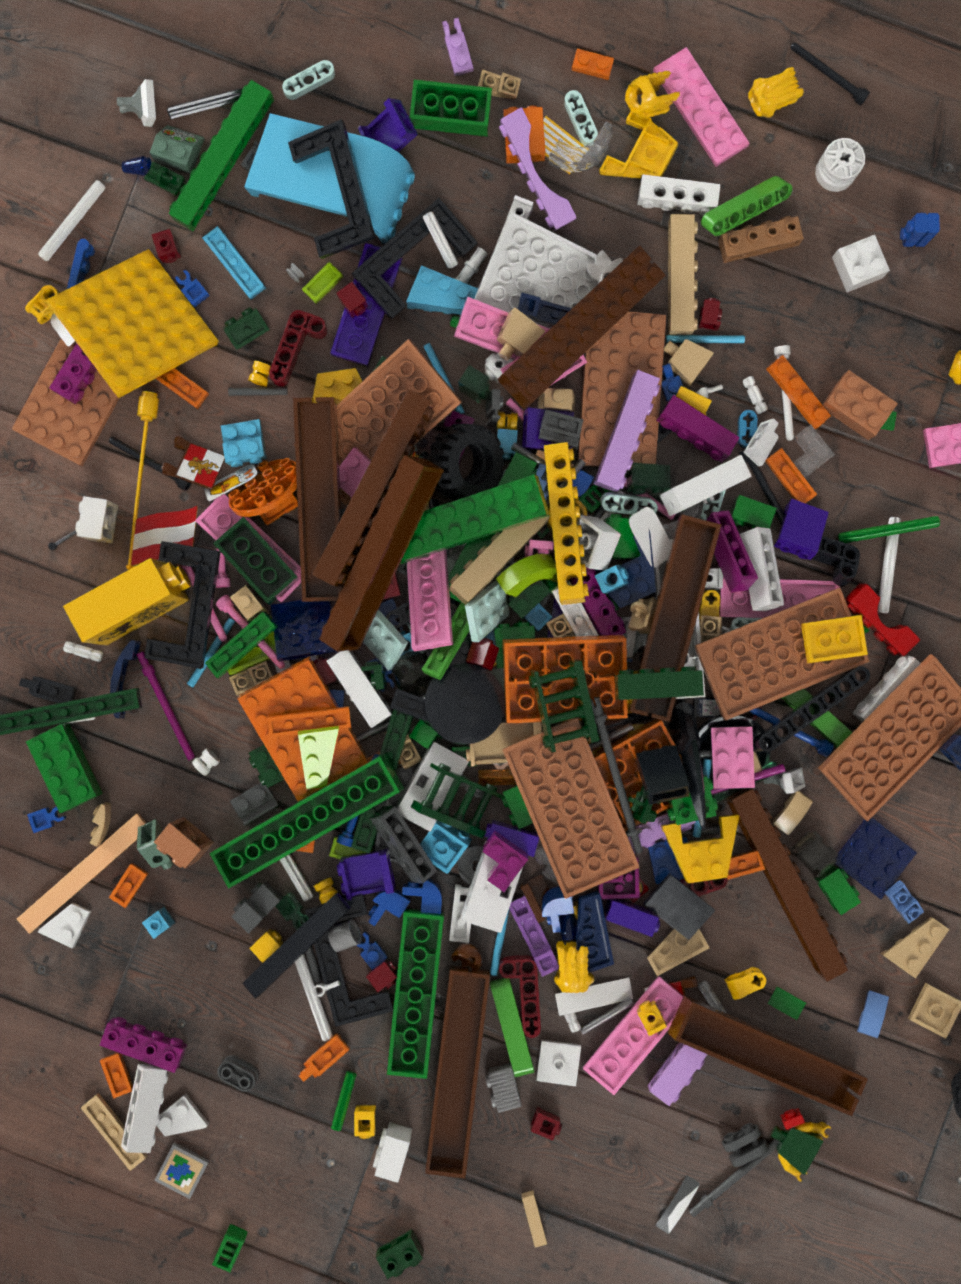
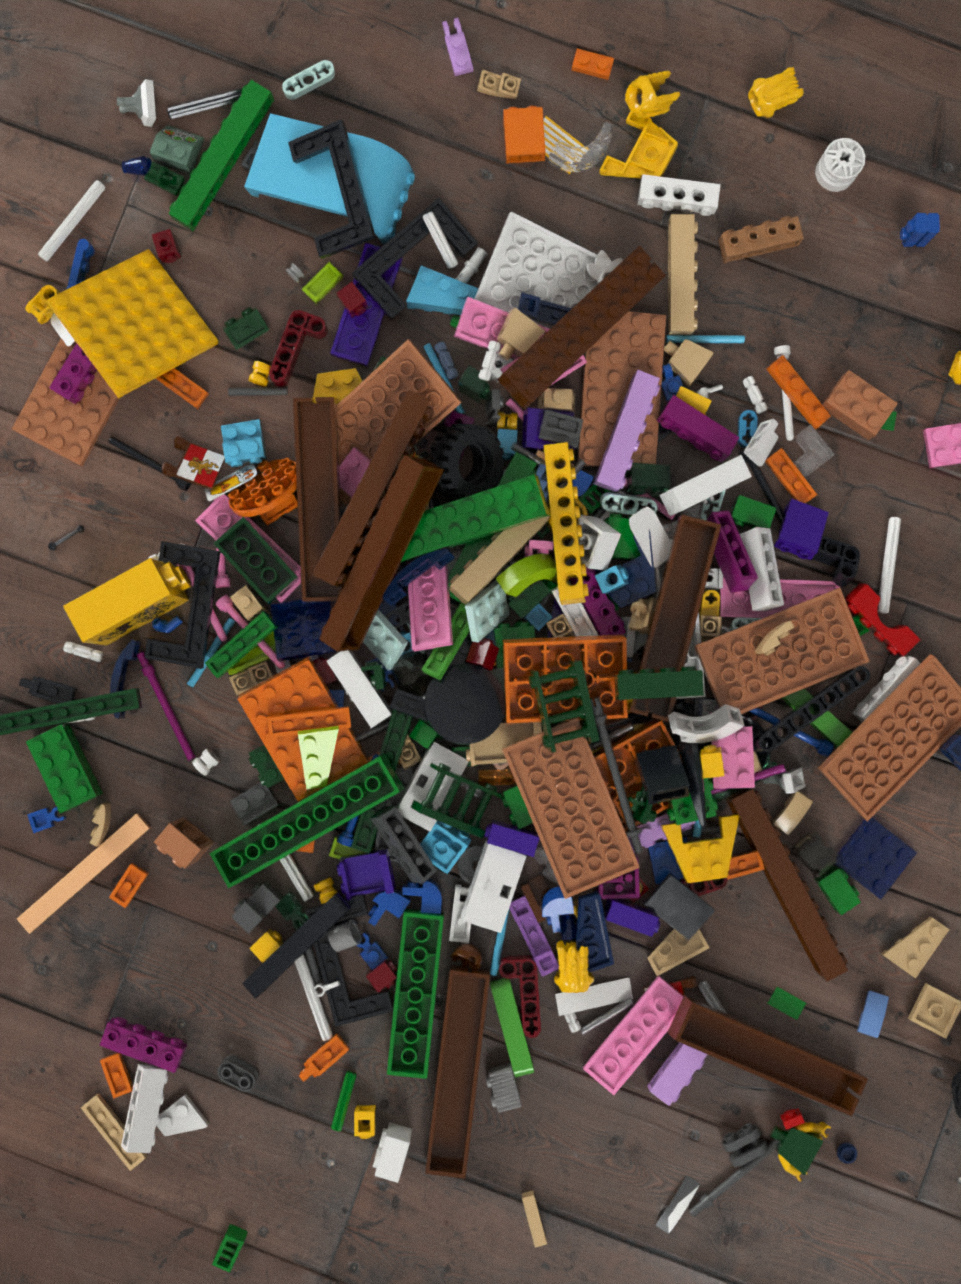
(67, 925): white wing -> none
(97, 520): white brick -> none
(145, 845): sand green torso -> none
(158, 527): flag -> none
(158, 922): medium azure brick -> none
(166, 626): none -> blue arm
(182, 1170): tile -> none
(192, 289): blue plate -> none
(234, 262): medium azure tile -> none
(391, 126): dark purple panel -> none
(400, 1254): dark green brick -> none
(412, 571): none -> dark blue slope
(446, 360): none -> sand blue axle
(450, 107): green brick -> none
(489, 360): none -> white axle
(509, 860): magenta brick -> none
(522, 206): white brick -> none
(547, 1131): dark red brick -> none
(557, 208): lavender arch -> none
(558, 1062): white plate -> none
(581, 109): light aqua beam -> none
(650, 1008): yellow brick -> none
(702, 108): bright pink plate -> none
(708, 727): none -> white arch
(710, 314): dark red brick -> none
(712, 762): none -> yellow brick
(743, 983): yellow piece -> none
(746, 205): bright green beam -> none
(771, 641): none -> tan slope
(834, 639): yellow plate -> none
(847, 1152): none -> dark blue plate
(859, 95): black piece -> none
(860, 263): white brick -> none
(890, 529): green axle -> none
(904, 902): medium blue slope -> none

